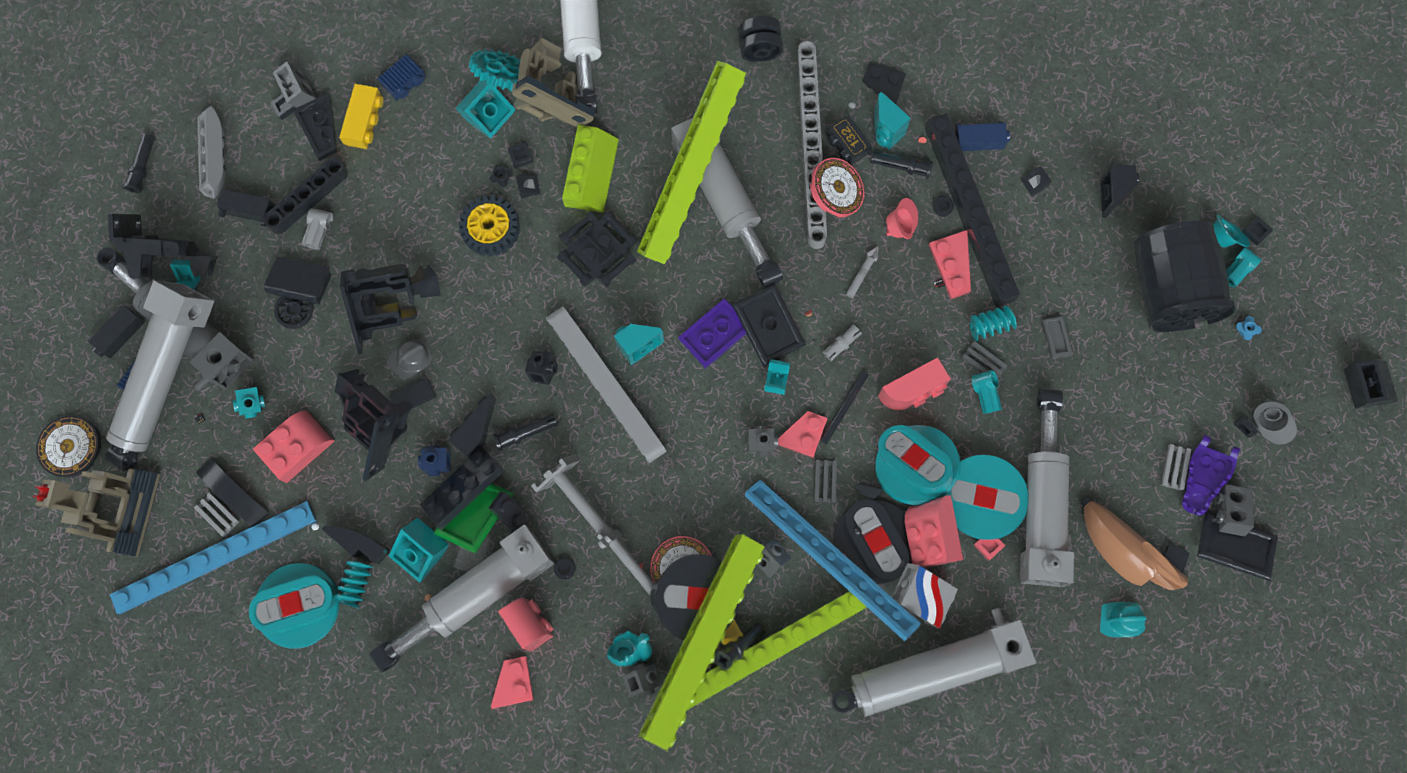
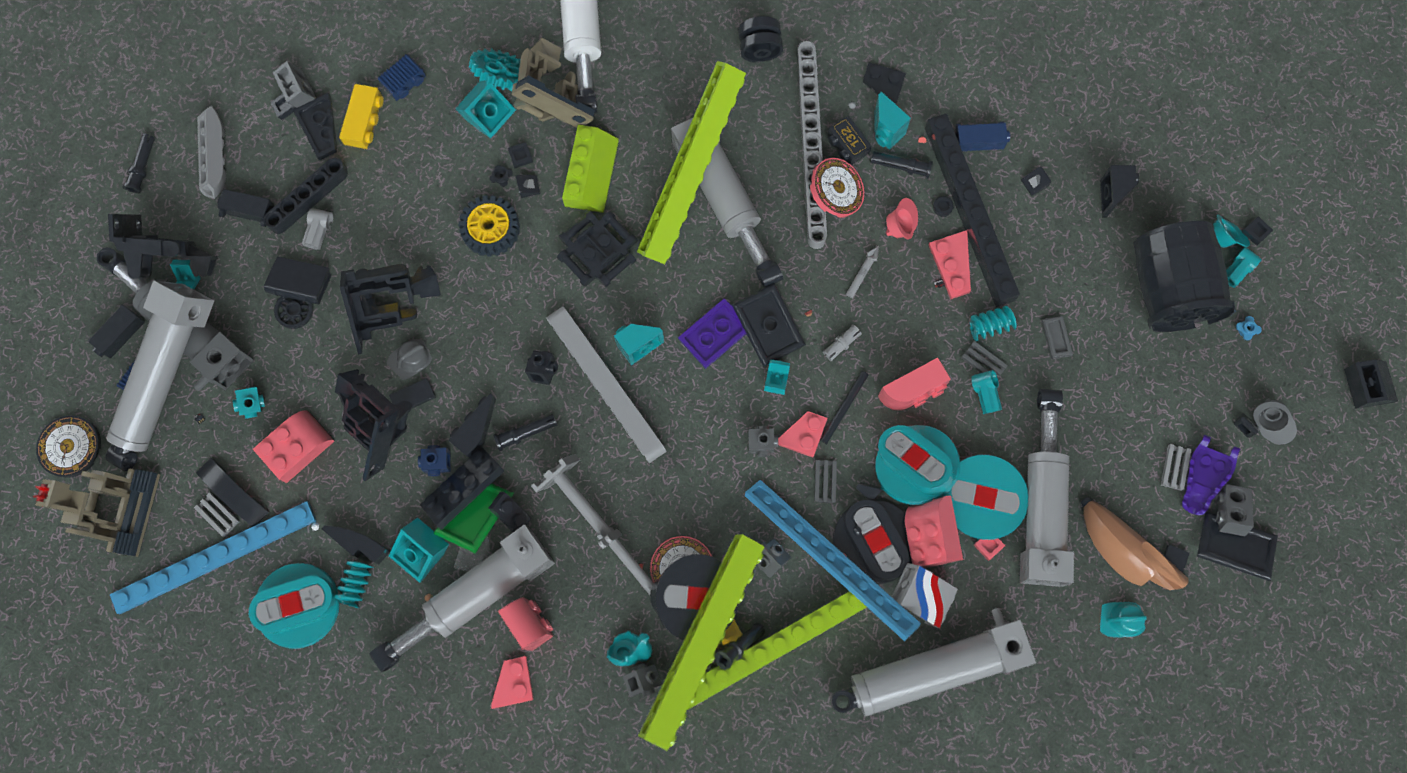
(564, 568): black tile -> none

